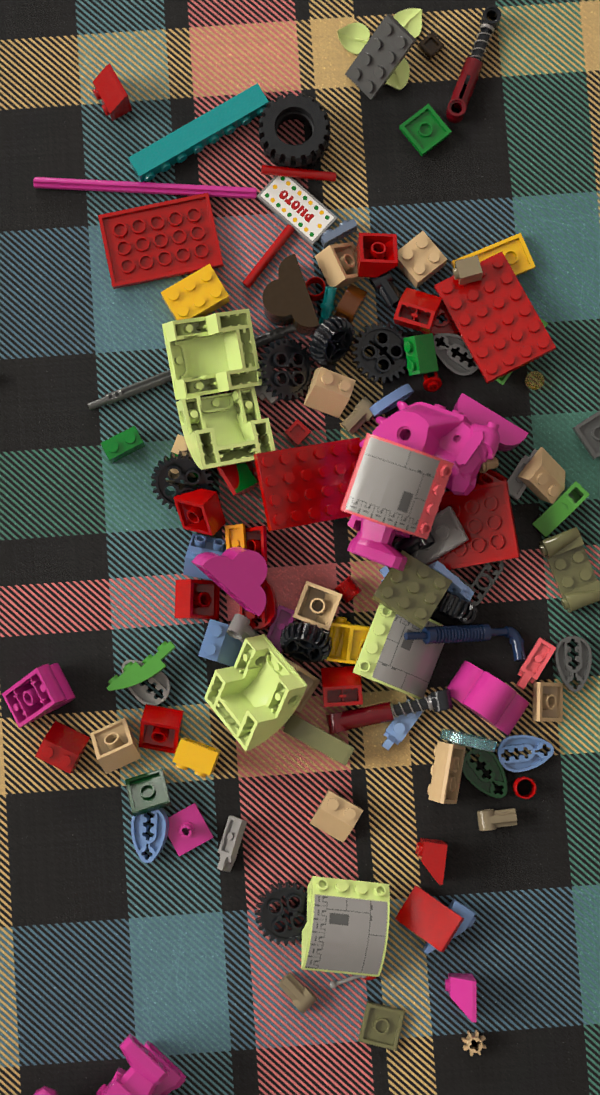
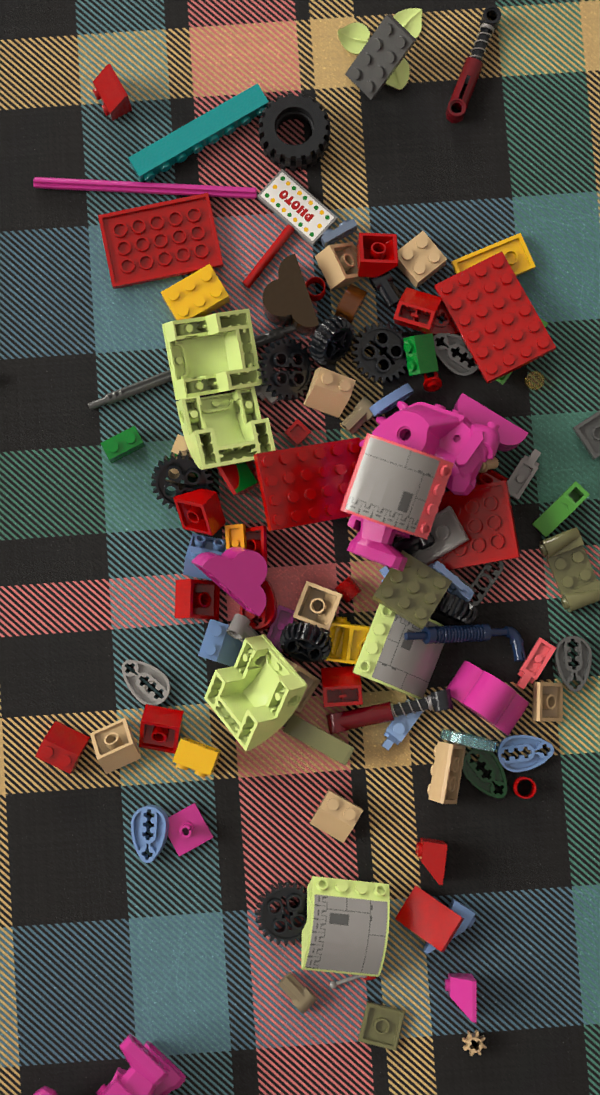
(38, 694): dark pink brick -> none
(136, 674): bright green slope -> none
(148, 792): tile -> none
(230, 842): light grey hinge -> none
(298, 173): red piece -> none
(328, 303): teal pin -> none
(425, 130): green plate -> none
(430, 45): dark brown tile -> none
(467, 270): dark tan brick -> none
(491, 819): dark tan piece -> none
(544, 476): tan slope -> none

